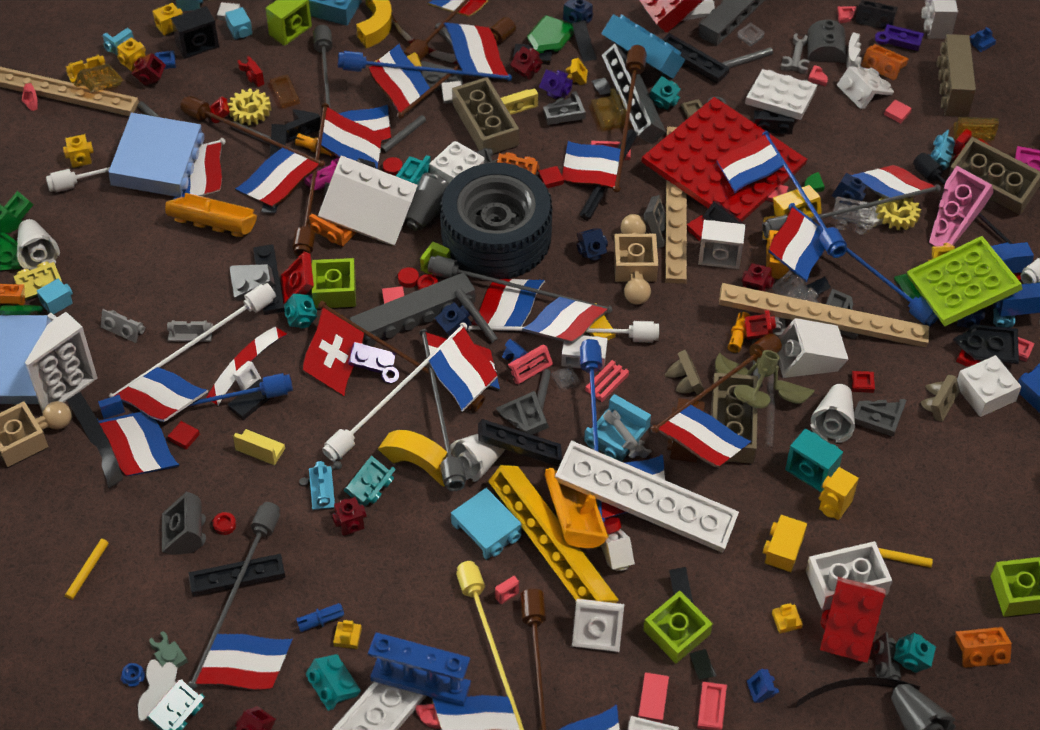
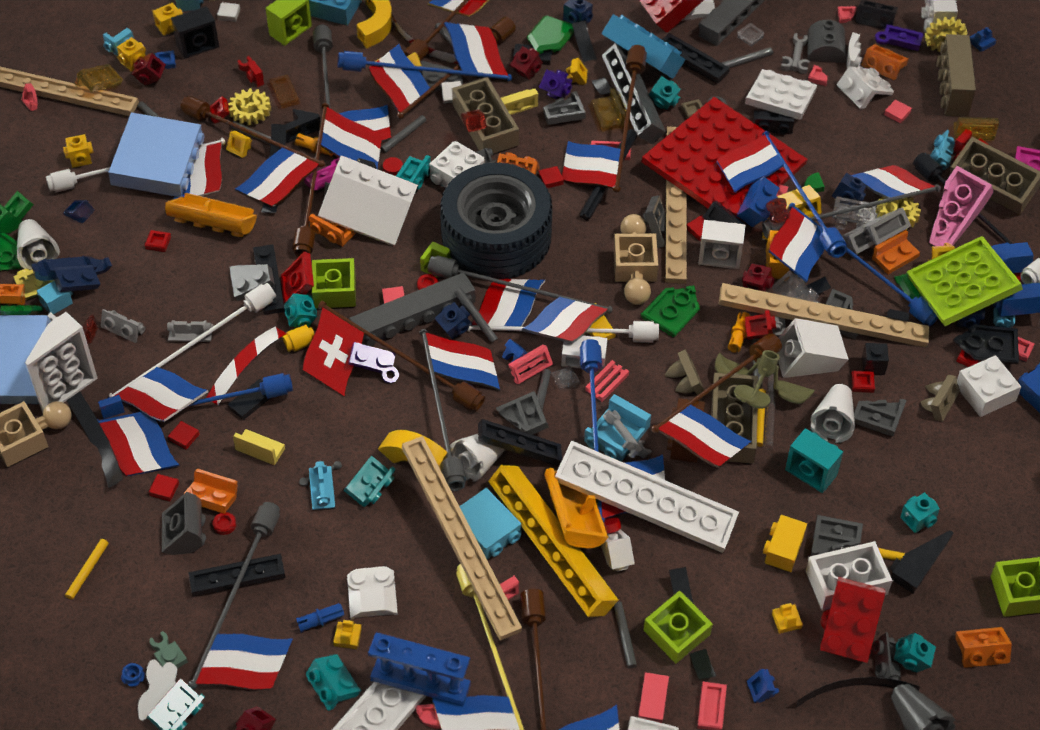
(72, 272): none -> dark blue plate
(73, 68): yellow hinge -> none
(79, 210): none -> clear blue slope
(90, 328): none -> clear red slope
(158, 241): none -> red tile
(164, 487): none -> red tile
(213, 490): none -> orange bracket
(238, 23): medium azure brick -> none
(238, 143): none -> yellow tile
(246, 375): white tile -> none
(298, 338): none -> yellow brick
(349, 516): dark red brick -> none
(371, 592): none -> white slope
(408, 277): red tile -> none
(426, 202): dark grey cone -> none
(458, 367): flag -> none
(462, 538): none -> tan plate
(474, 120): none -> clear red slope
(592, 243): dark blue brick -> none
(598, 625): white tile -> none
(625, 636): none -> dark grey bar
(672, 309): none -> green tile
(754, 205): none -> blue brick
(760, 423): none -> yellow bar
(778, 210): none -> clear red wheel
(835, 534): none -> dark grey wing
(837, 493): yellow brick -> none
(875, 358): none -> black brick
(876, 230): none -> light grey slope
(895, 252): none -> orange bracket
(898, 314): none -> black tile
(916, 563): none -> black slope
(920, 512): none -> teal brick
(940, 30): none -> light yellow gear

